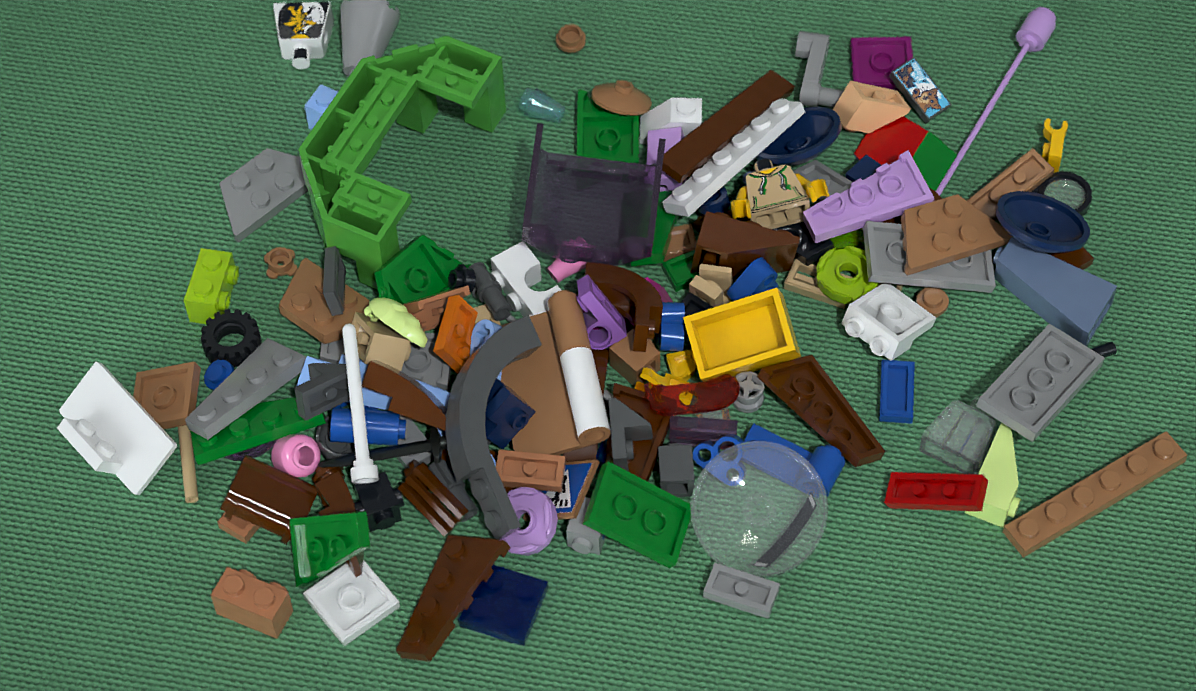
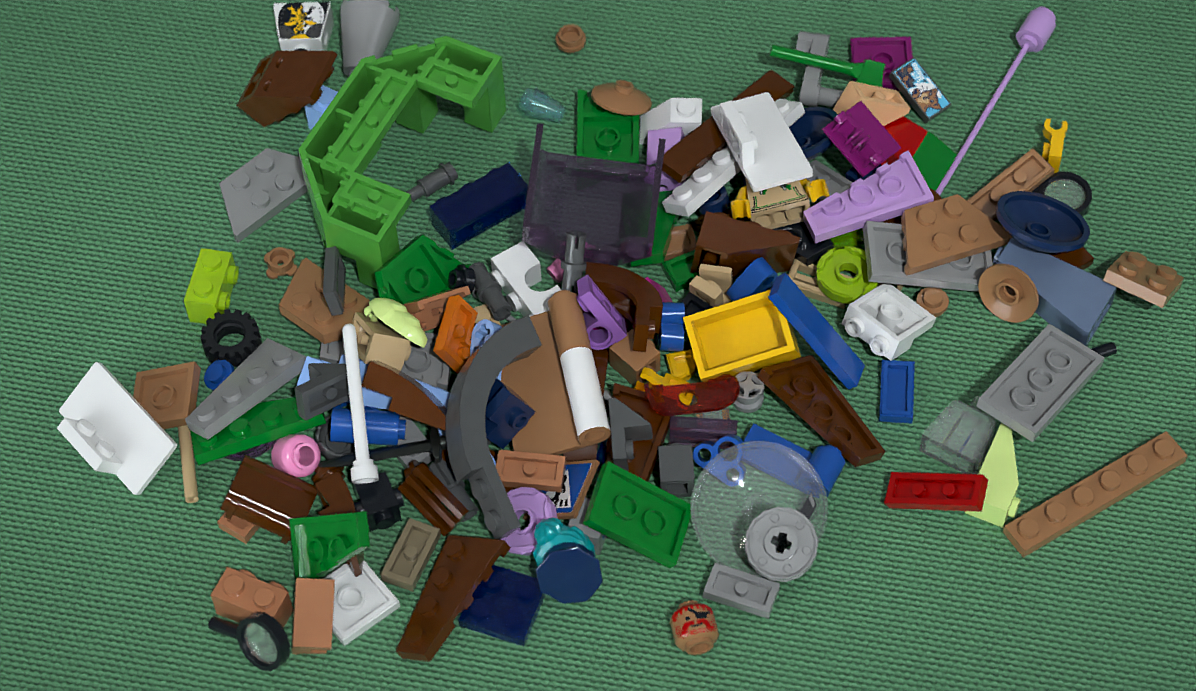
(259, 638): none -> black piece
(285, 84): none -> reddish brown slope
(313, 616): none -> nougat hinge
(410, 554): none -> dark tan plate
(434, 181): none -> dark grey pin
(479, 205): none -> clear blue brick
(565, 562): none -> dark blue piece
(574, 260): none -> dark grey pin
(694, 627): none -> medium nougat head
(761, 142): none -> white bracket
(769, 527): none -> light grey wheel
(816, 331): none -> blue tile
(861, 138): none -> magenta hinge
(866, 72): none -> green piece
(1008, 293): none -> medium nougat dish
(1143, 278): none -> medium nougat plate

